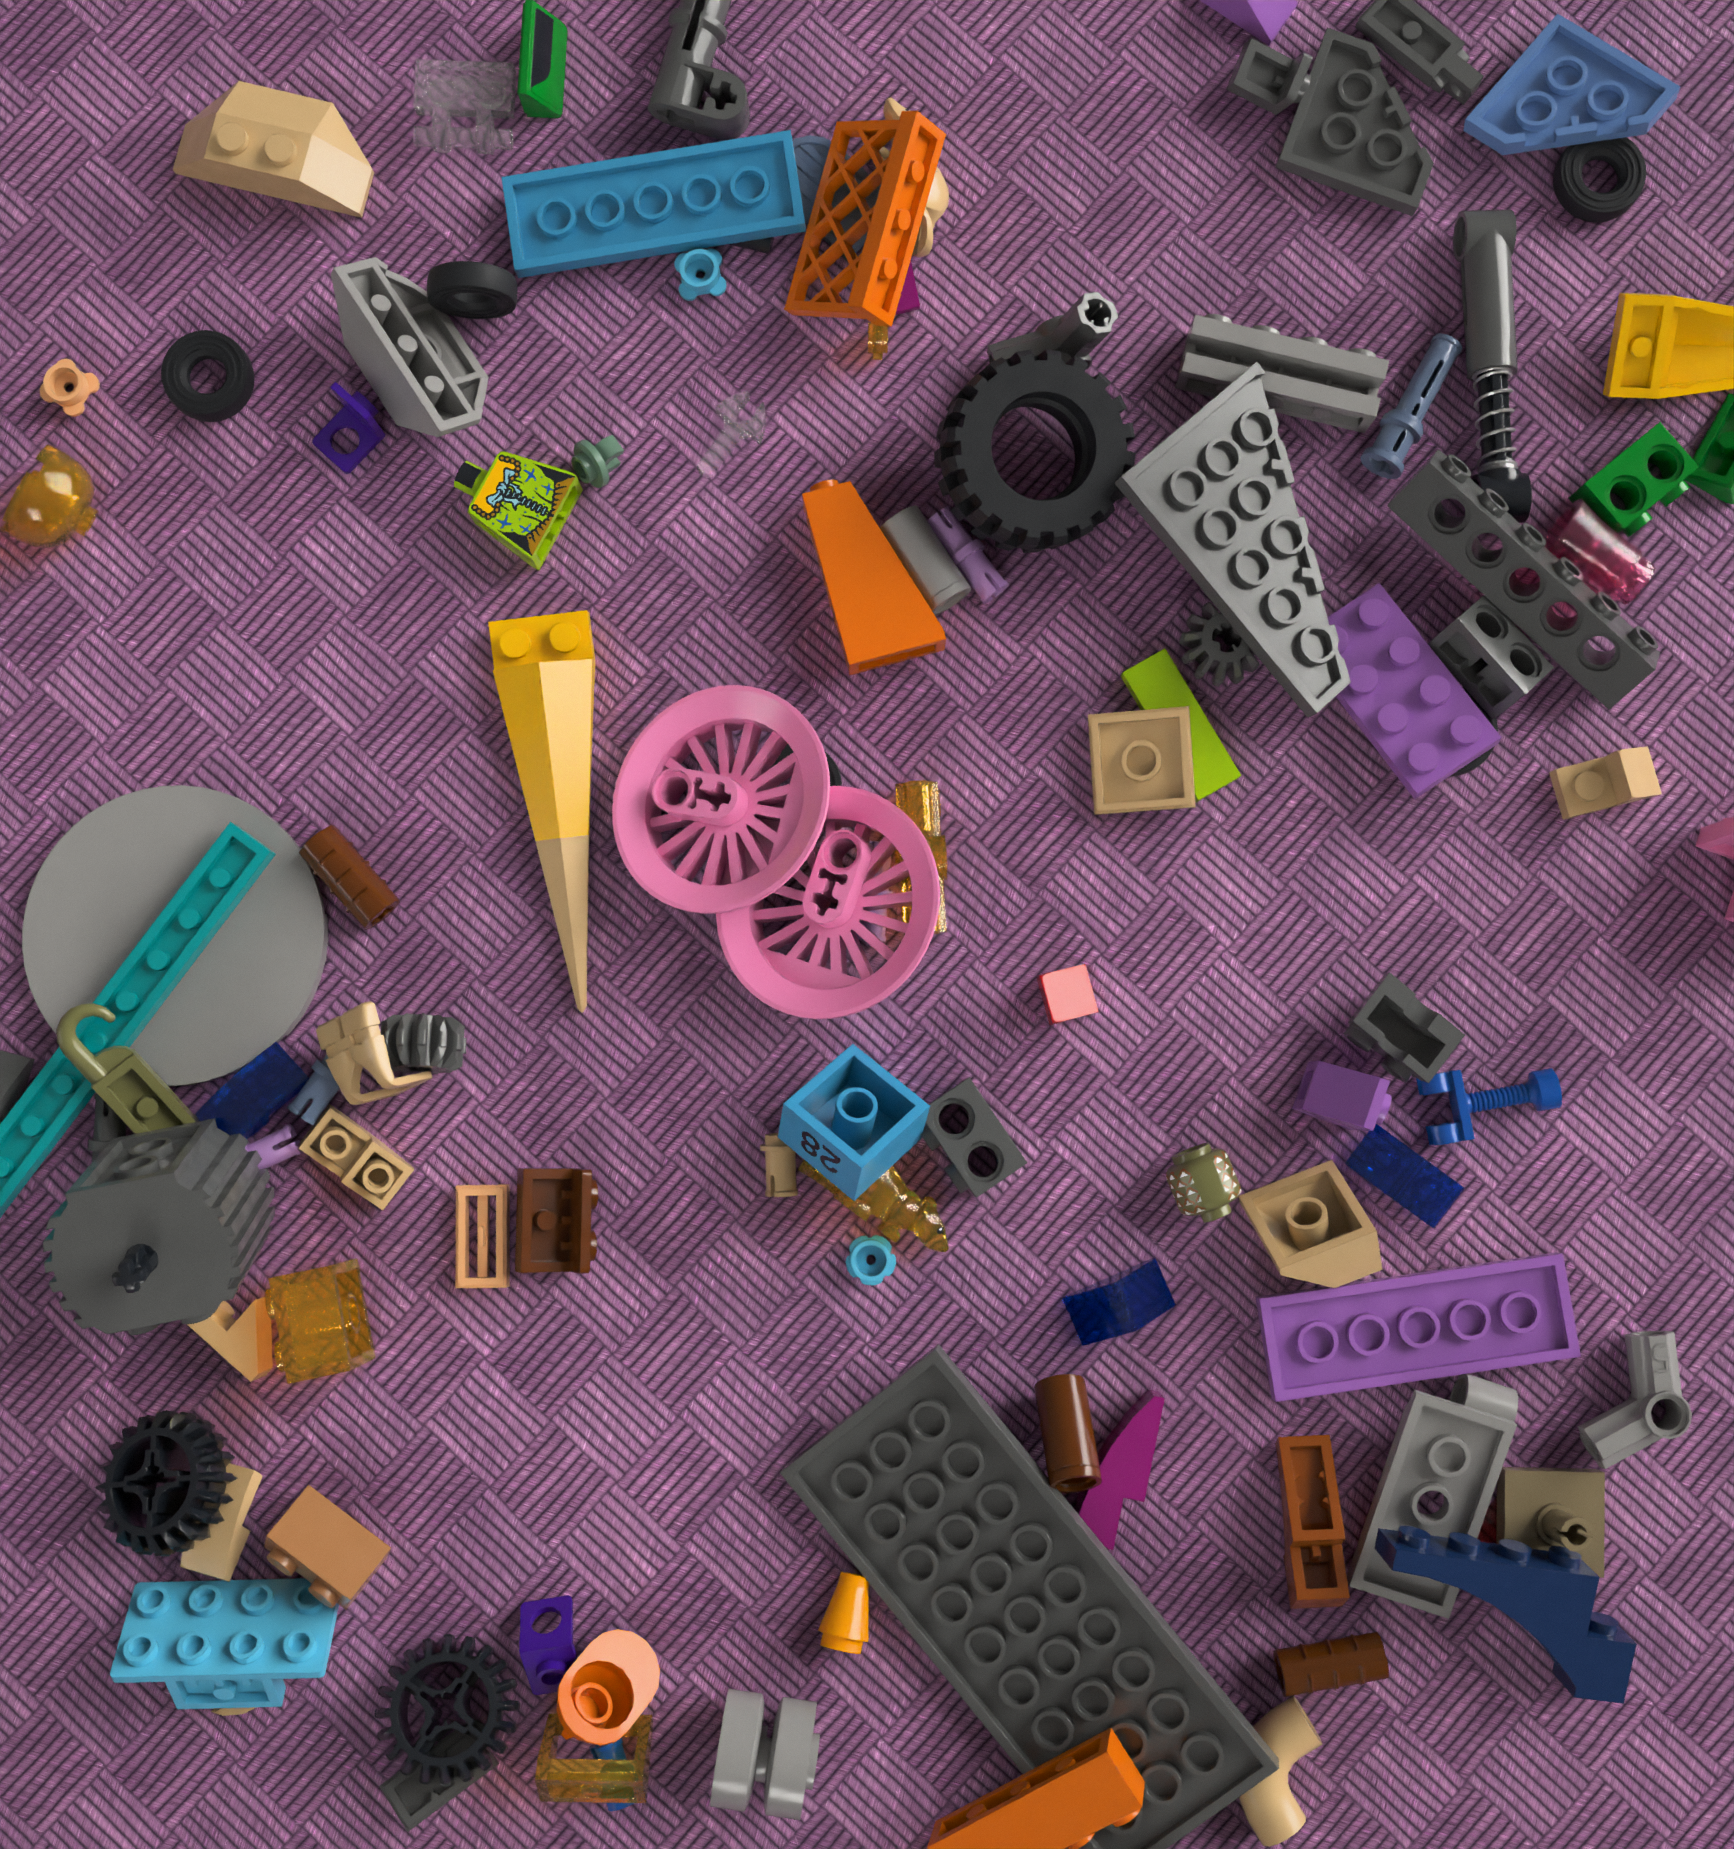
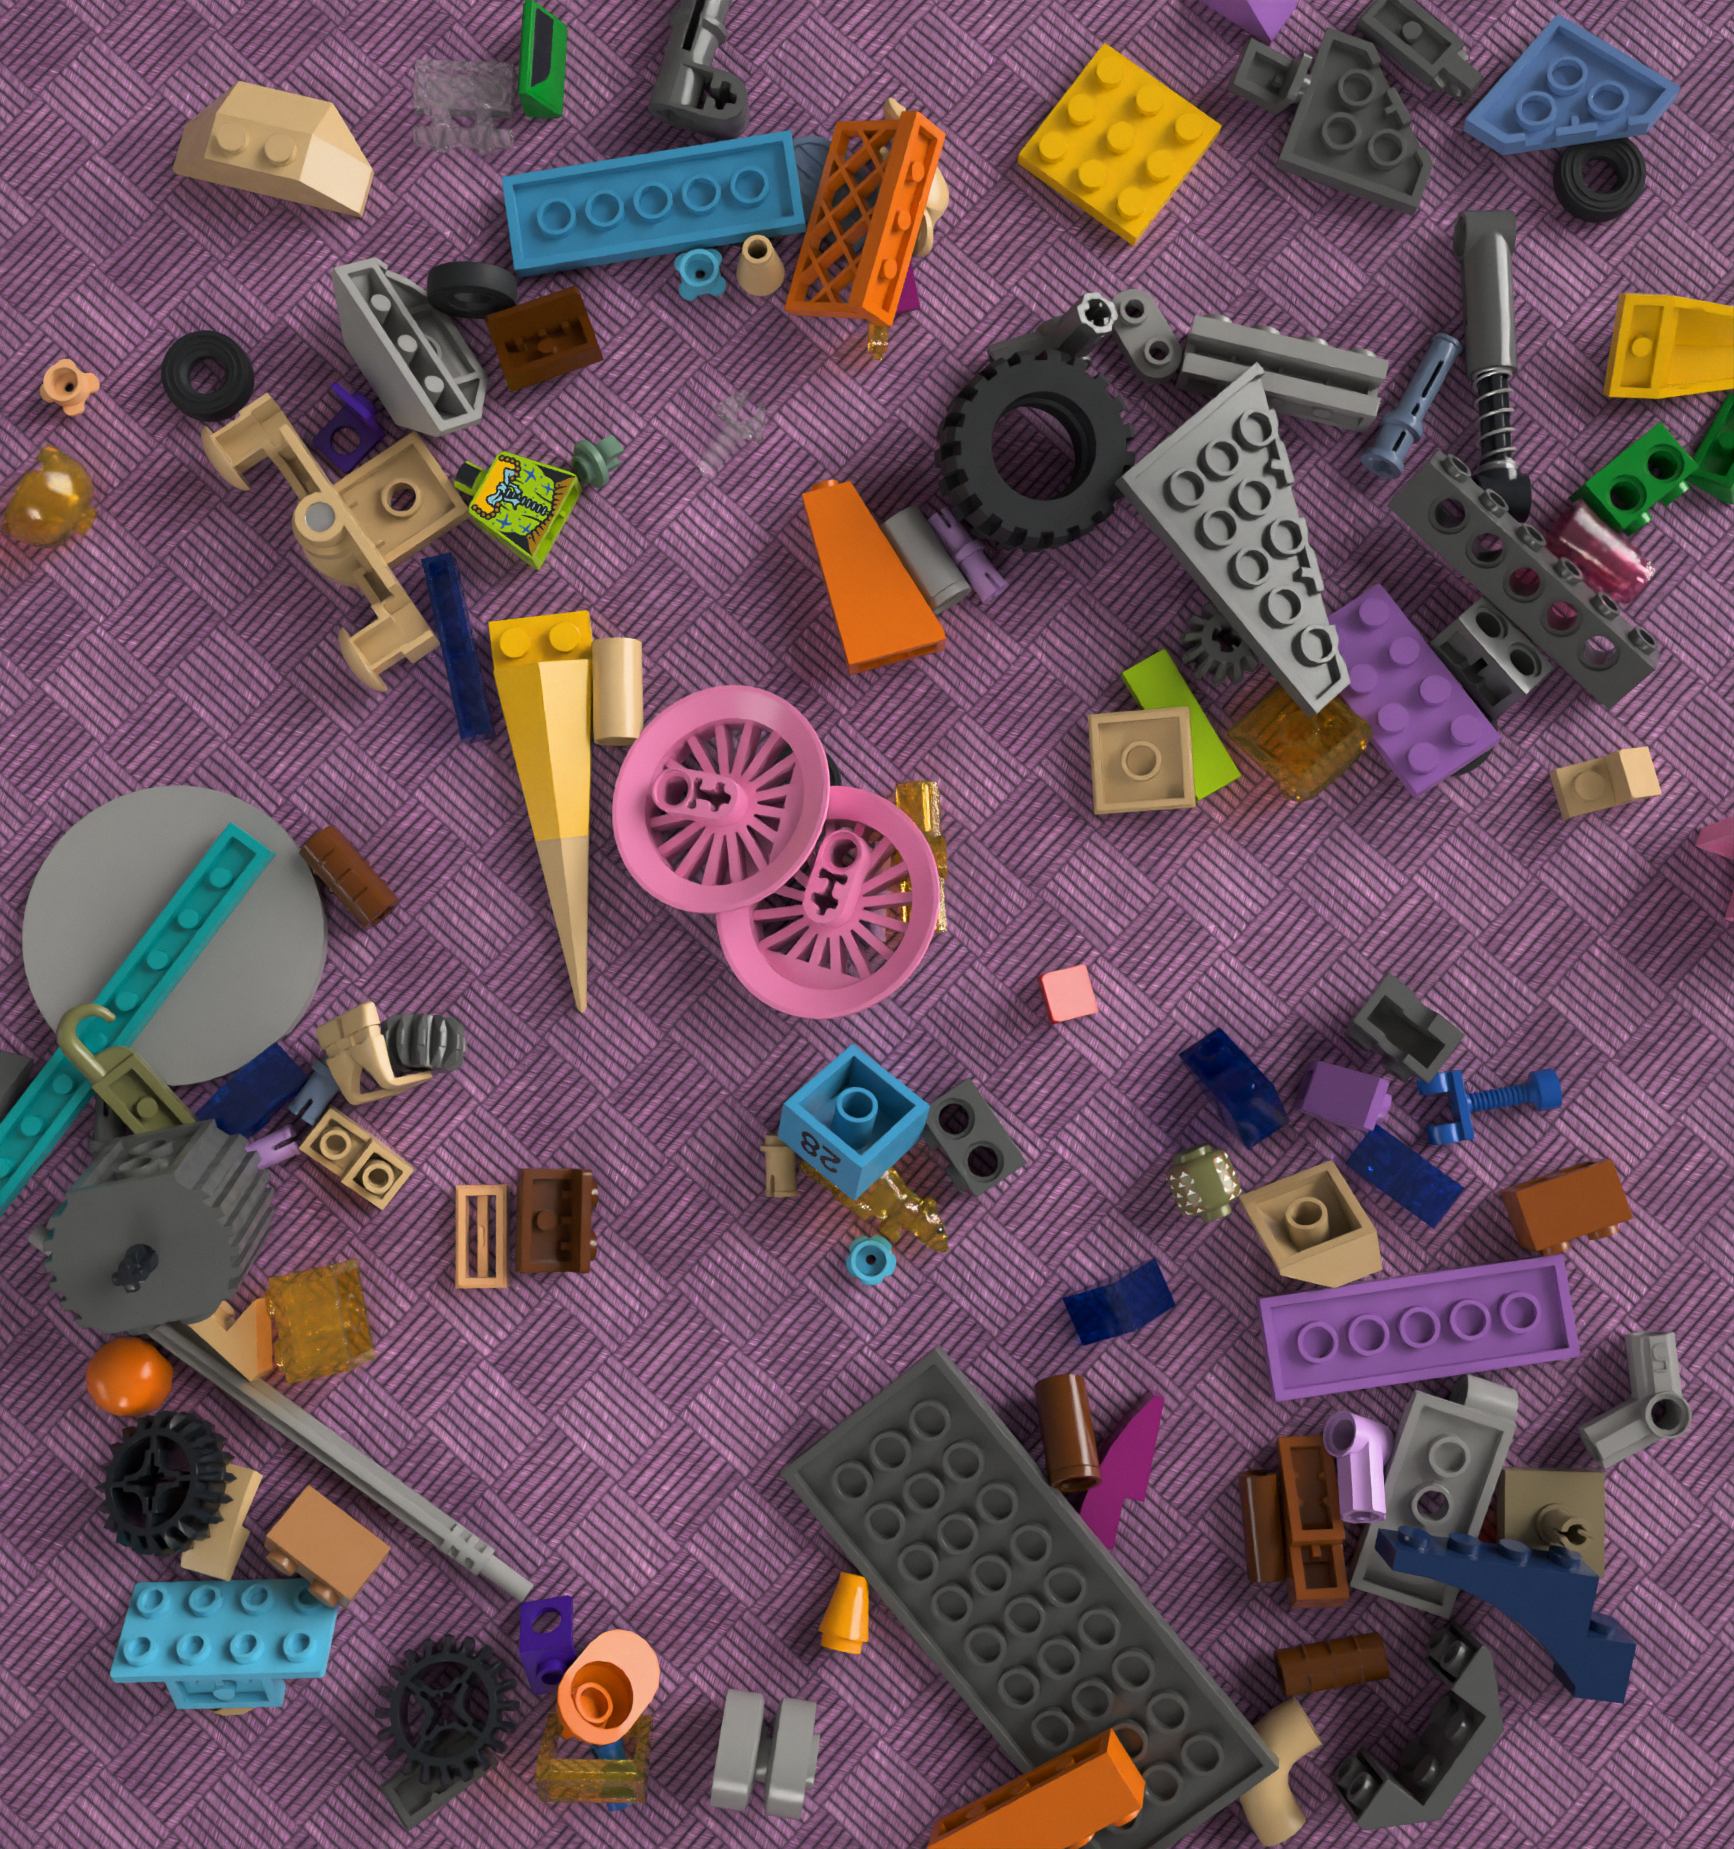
(129, 1377): none -> orange hair
(334, 1452): none -> light grey axle
(350, 524): none -> tan piece
(458, 648): none -> clear blue piece
(543, 338): none -> reddish brown bracket
(617, 691): none -> tan pin
(759, 267): none -> tan cone
(1119, 144): none -> yellow plate
(1145, 333): none -> light grey plate
(1235, 1088): none -> clear blue slope
(1262, 1526): none -> reddish brown piece
(1299, 750): none -> clear yellow slope
(1361, 1452): none -> lavender piece
(1447, 1752): none -> dark grey slope
(1567, 1206): none -> dark orange brick

